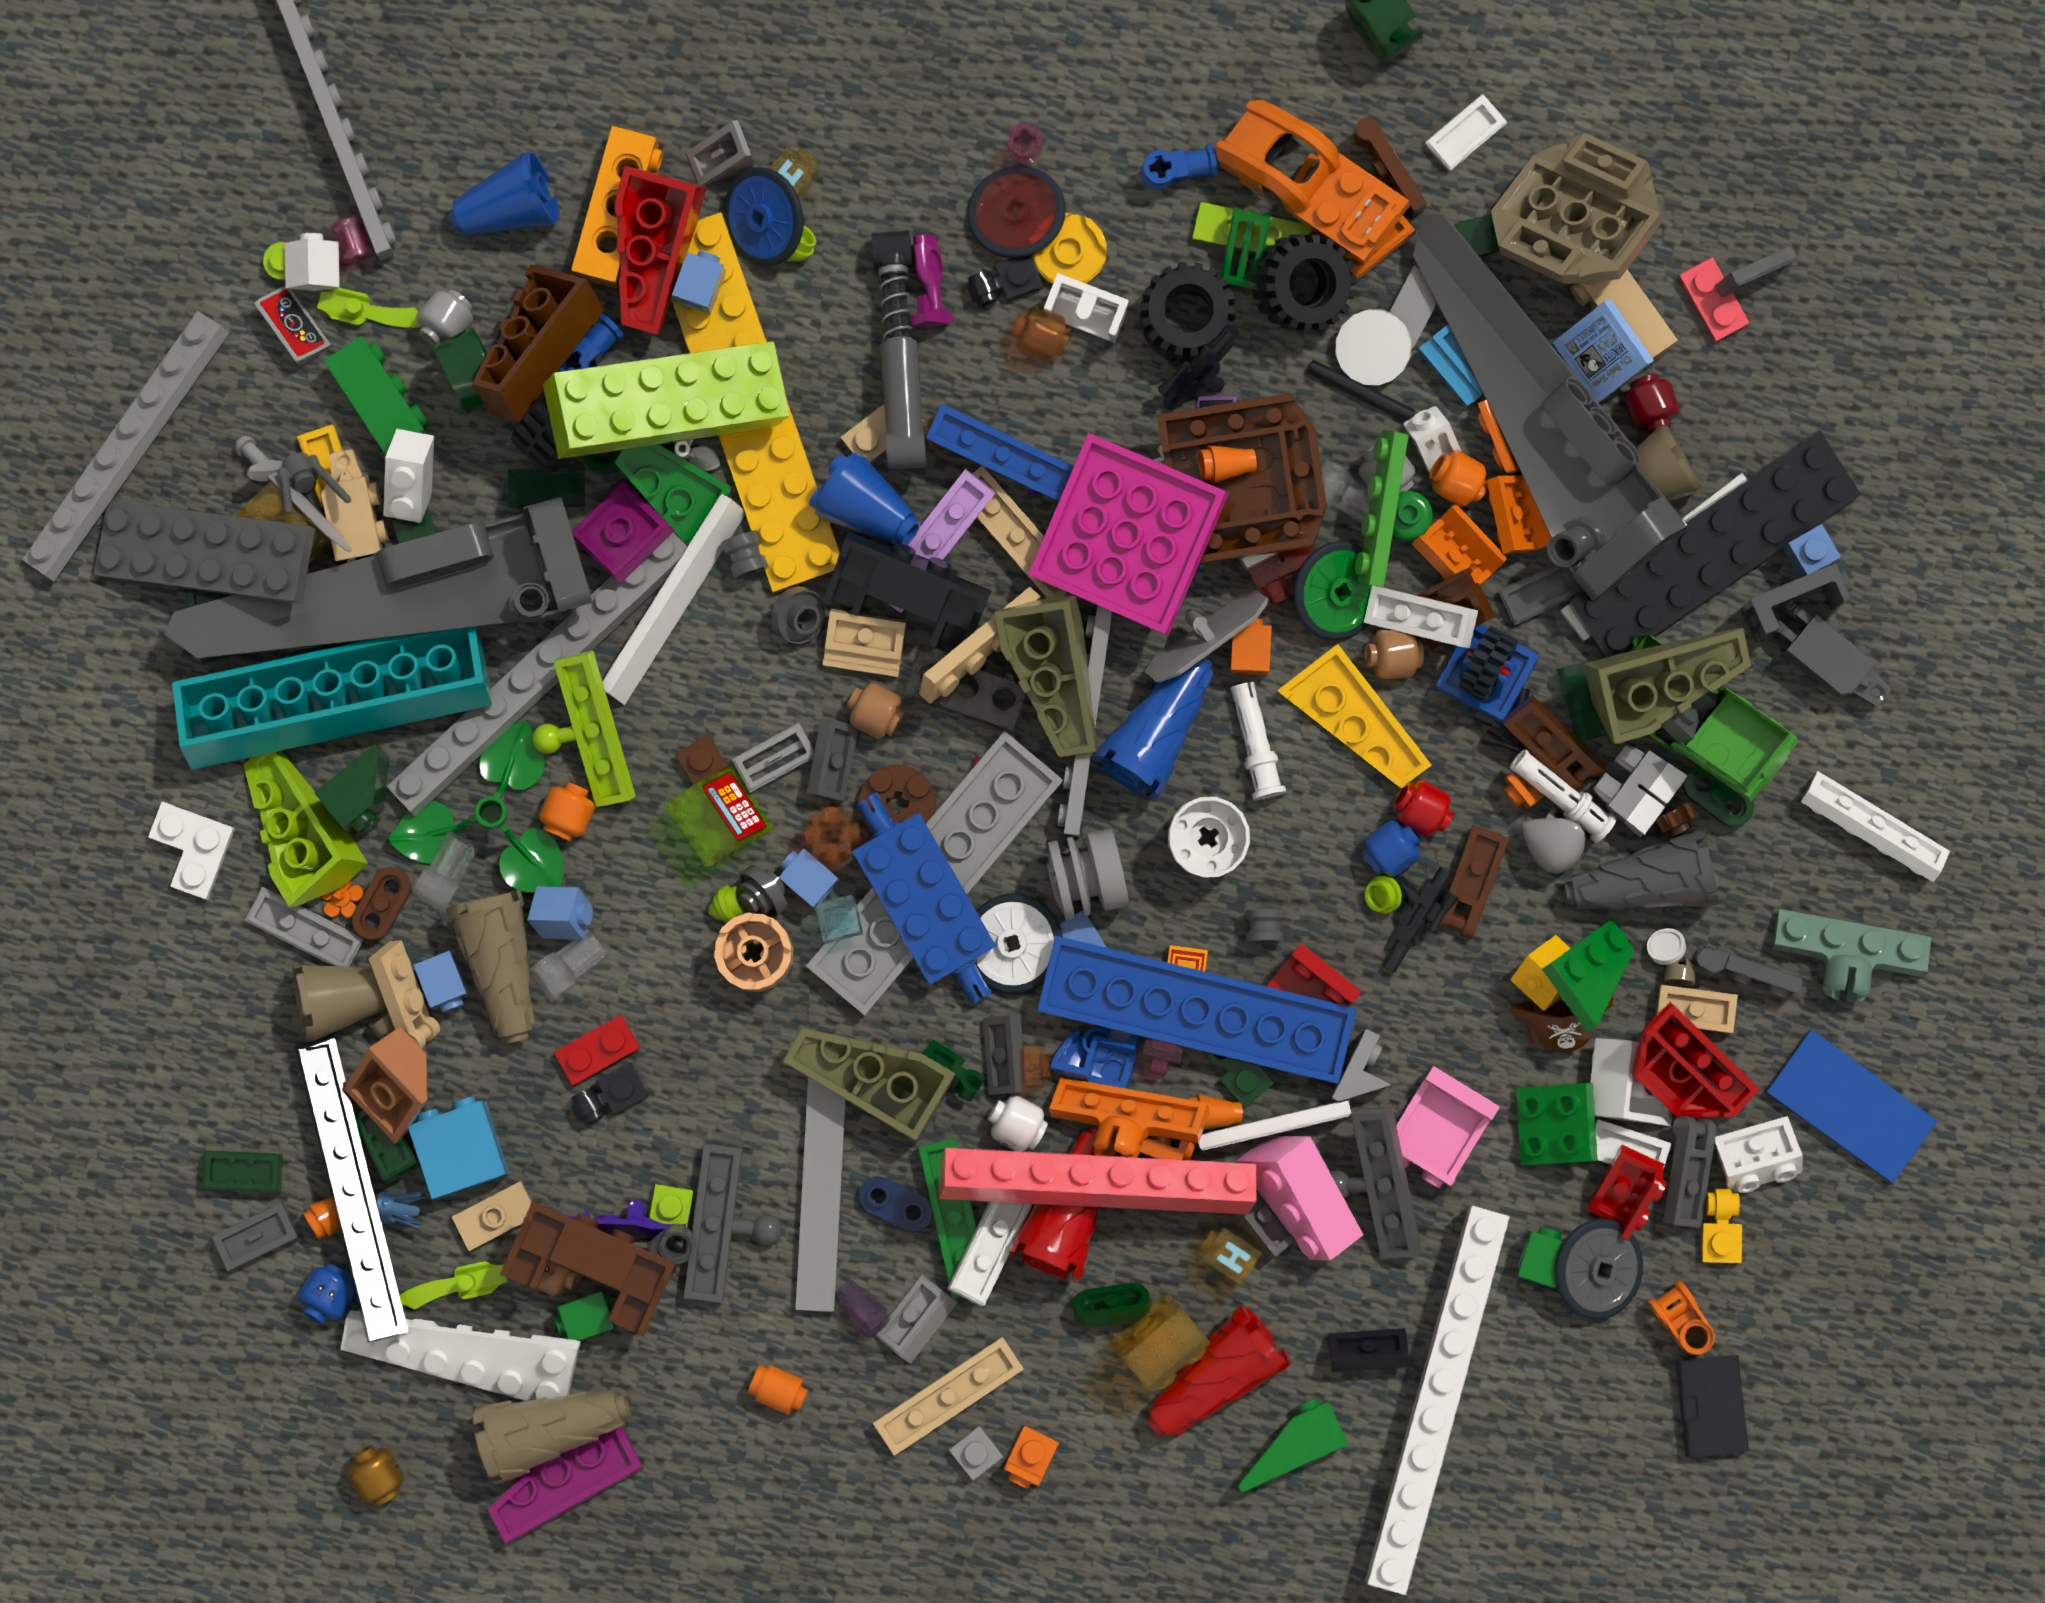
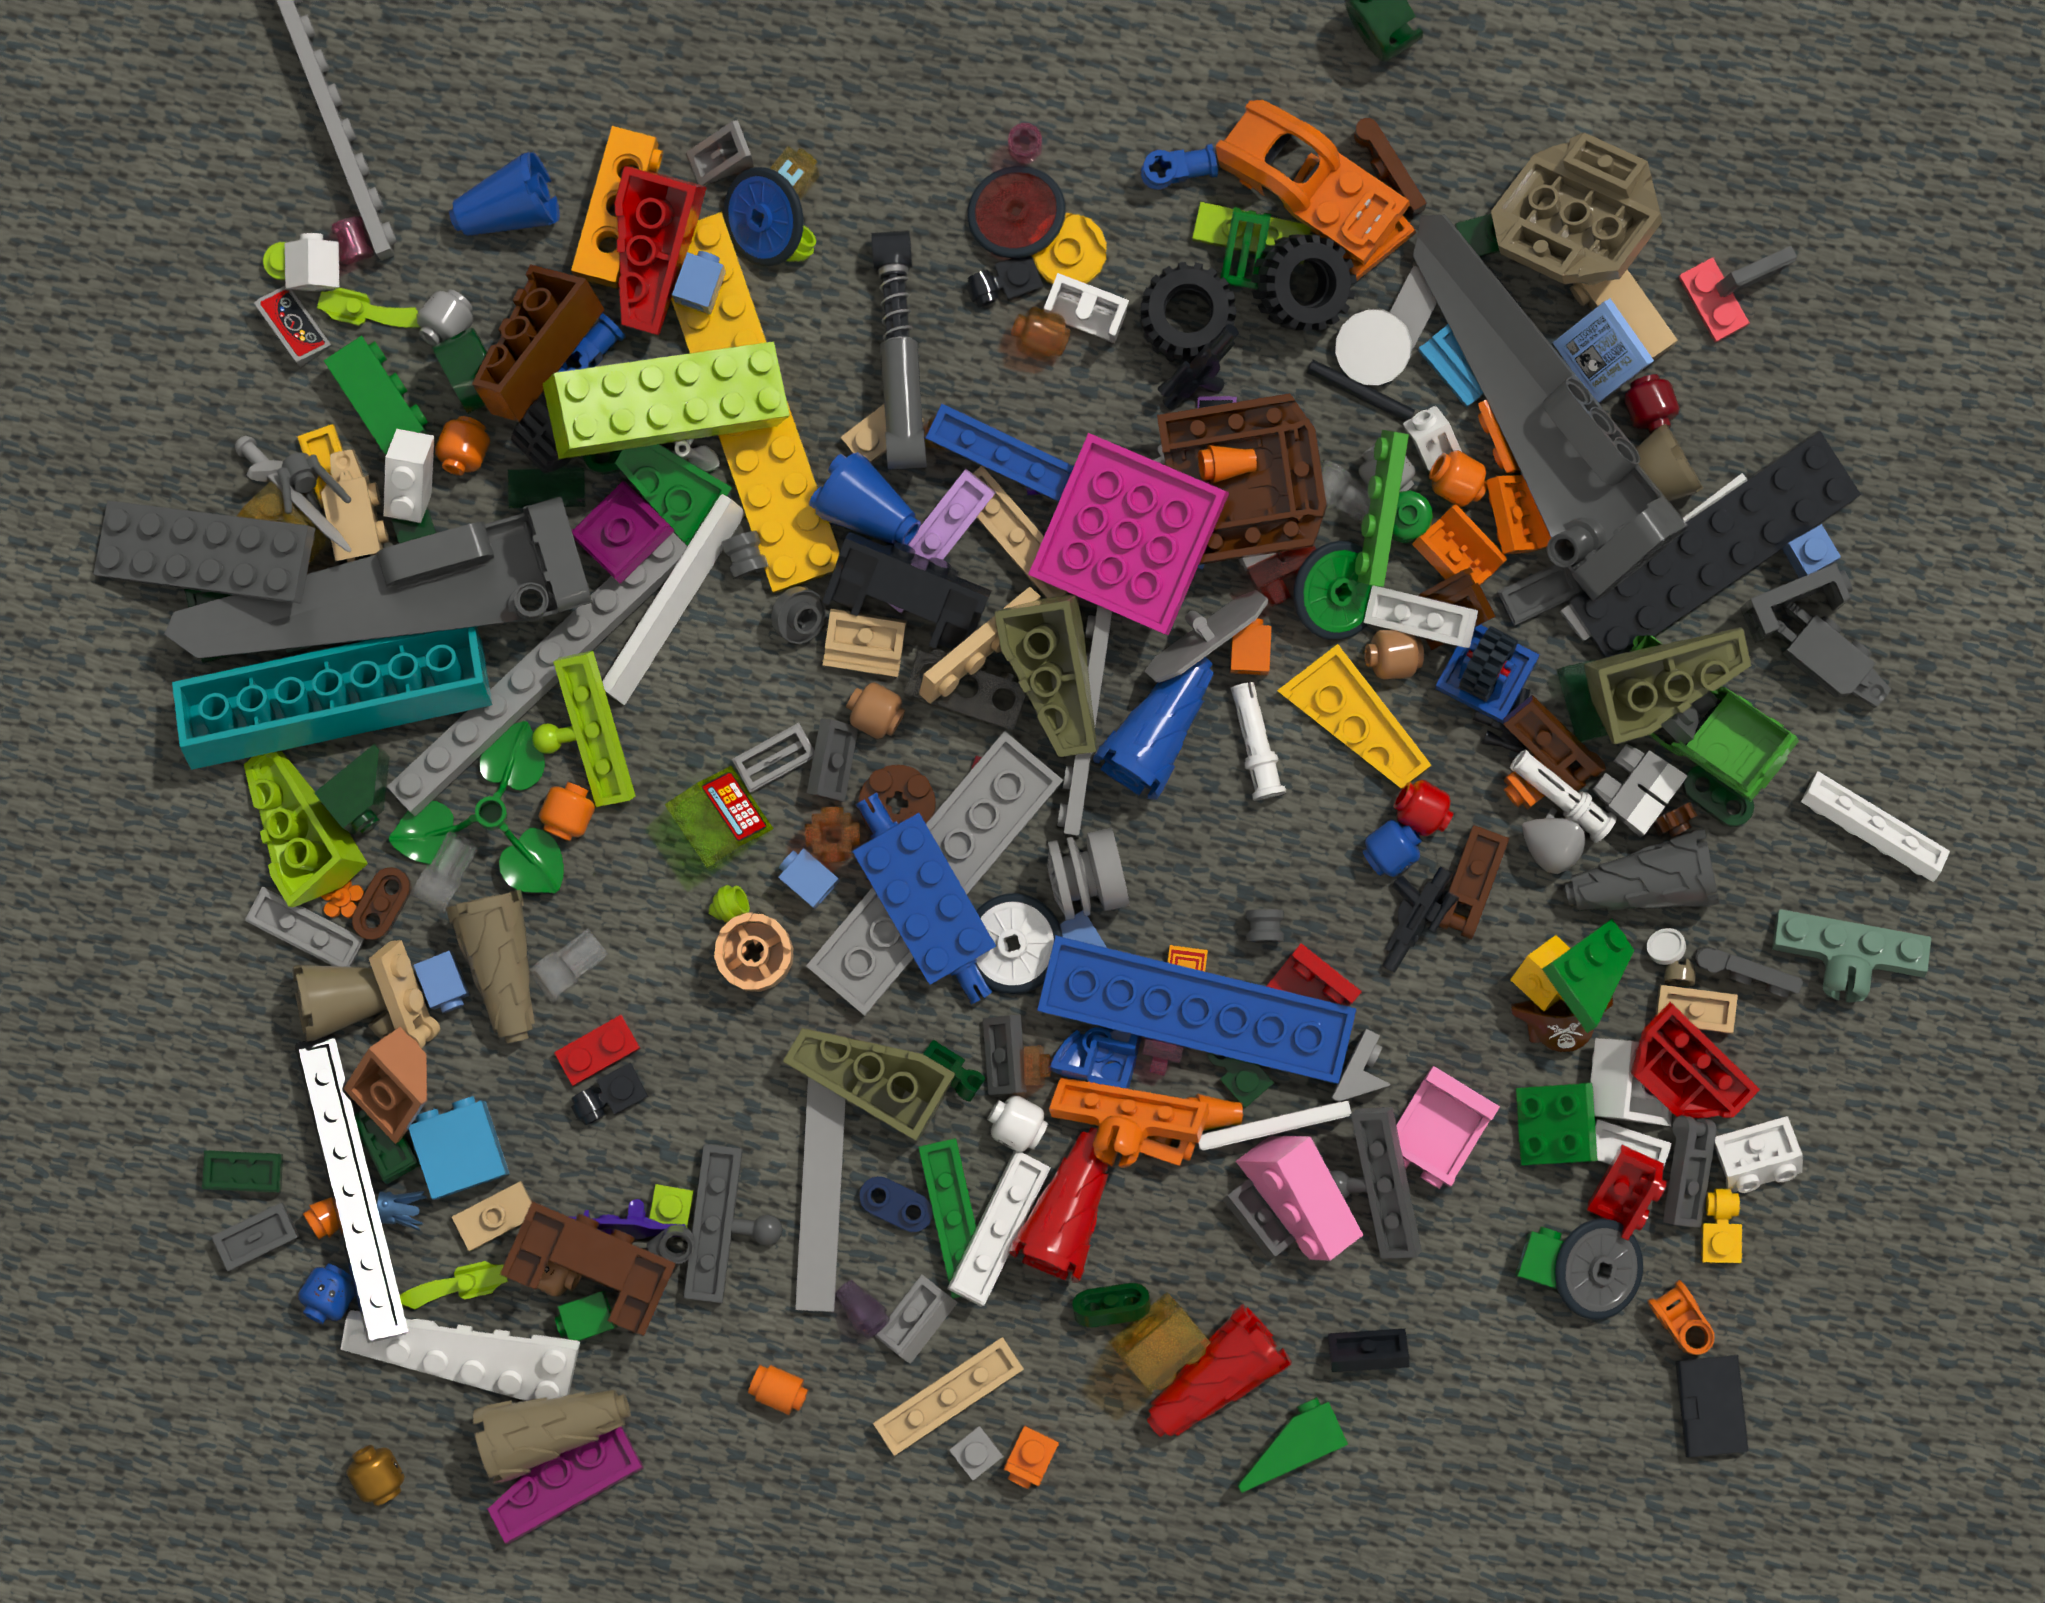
(125, 445): light grey plate -> none
(203, 846): white plate -> none
(462, 445): none -> orange head
(560, 913): medium blue brick -> none
(701, 759): reddish brown plate -> none
(762, 891): dark grey plate -> none
(839, 919): clear light blue plate -> none
(930, 273): magenta piece -> none
(1097, 1181): coral brick -> none
(1229, 1255): clear yellow brick -> none
(1231, 840): white wheel -> none
(1383, 894): lime plate -> none
(1437, 1400): white brick -> none
(1466, 133): white tile -> none
(1851, 1106): blue tile -> none

